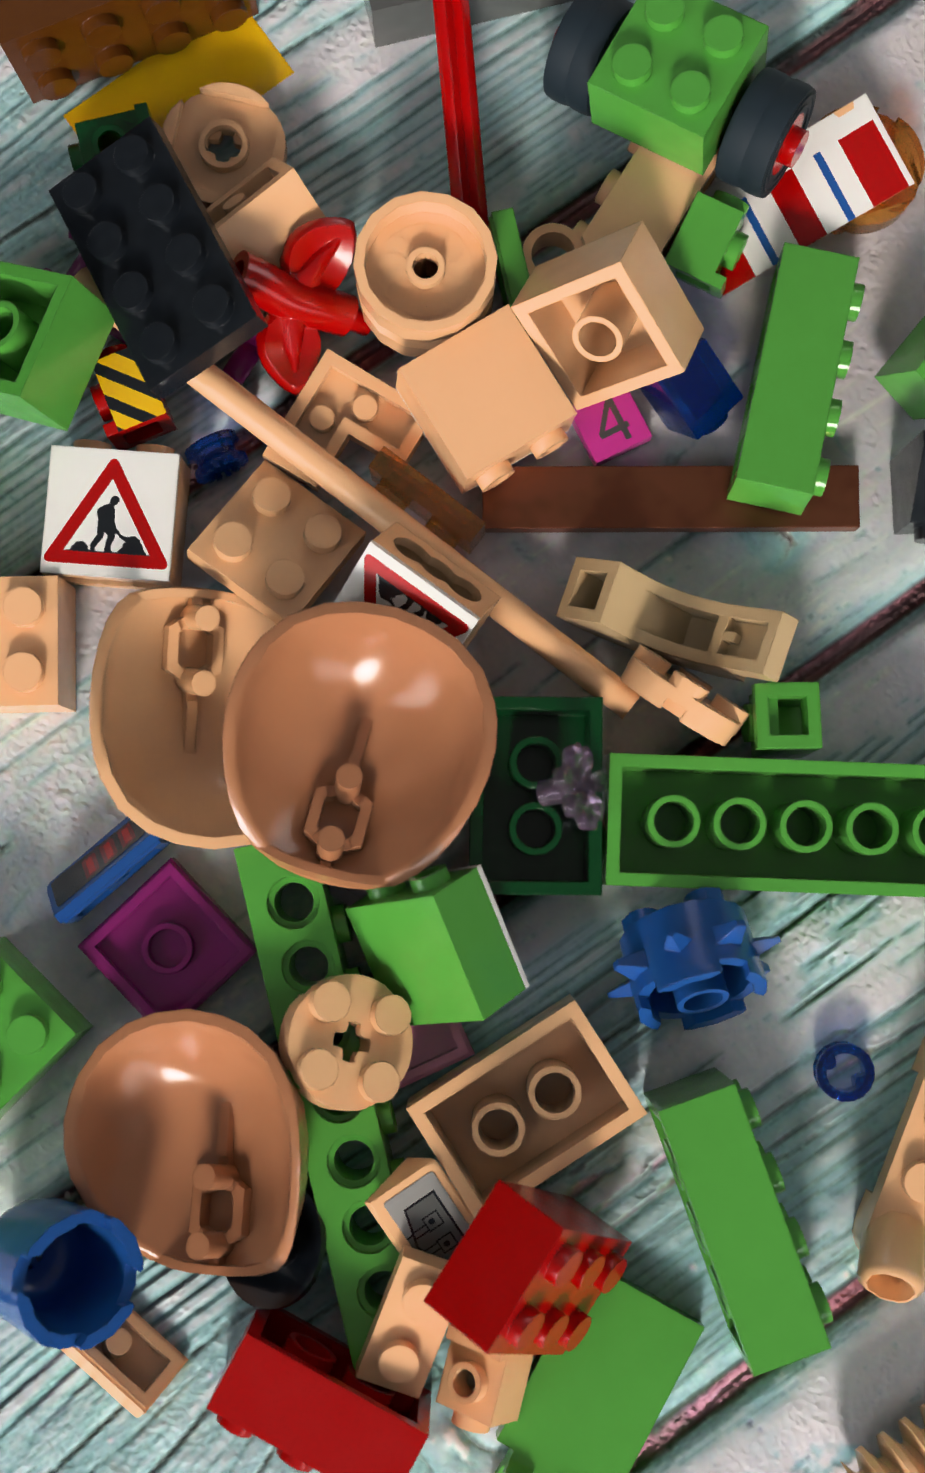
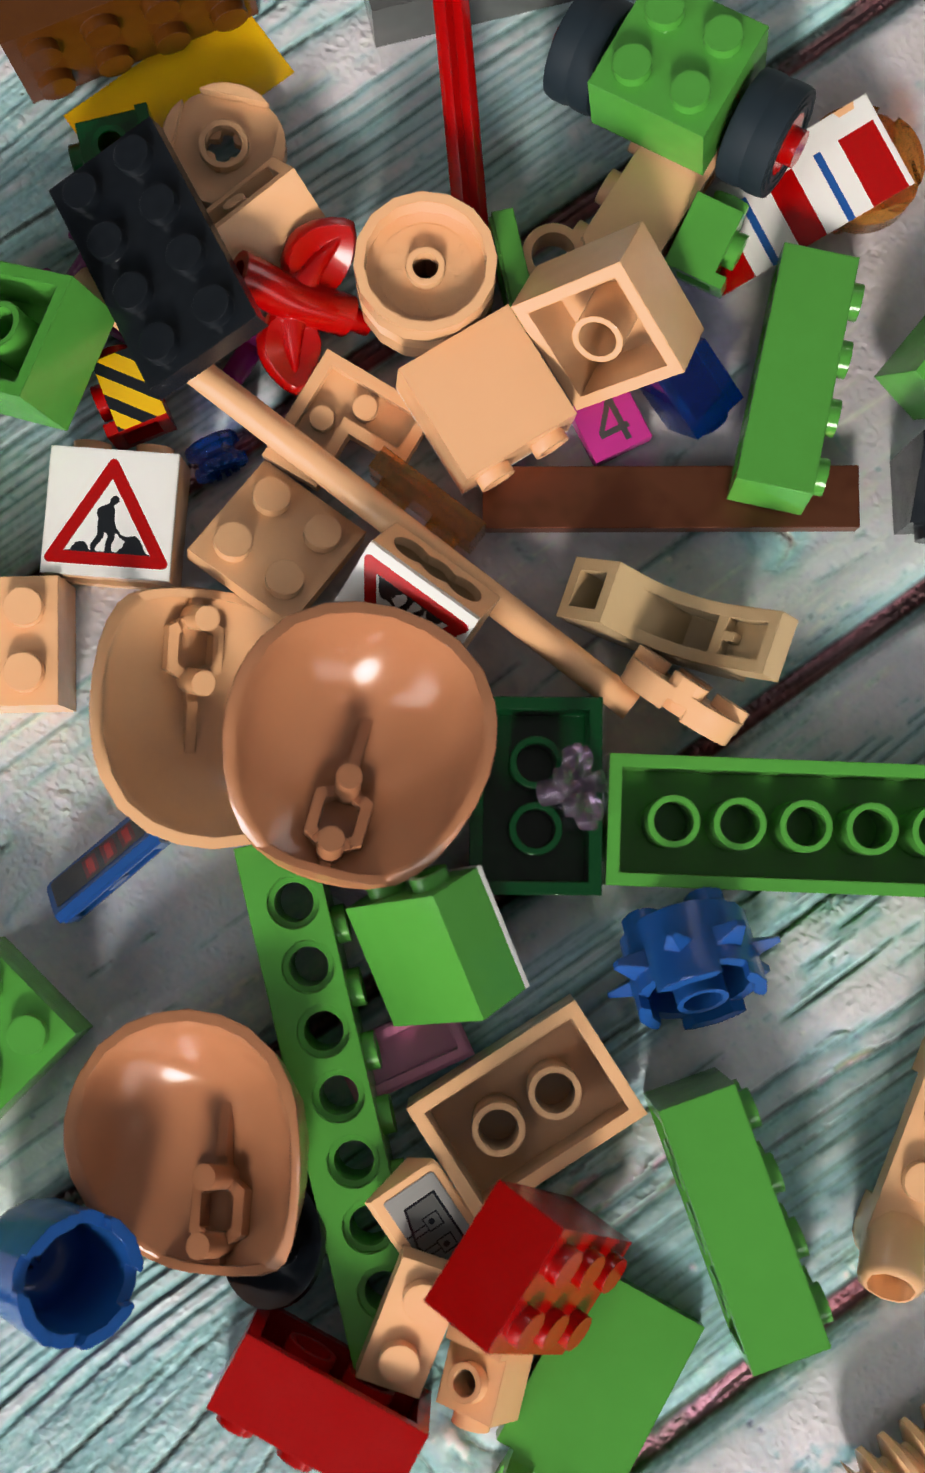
(131, 1364): light nougat slope -> none
(168, 944): magenta tile -> none
(317, 1064): light nougat plate -> none
(783, 720): bright green brick -> none
(860, 1081): clear blue bush -> none

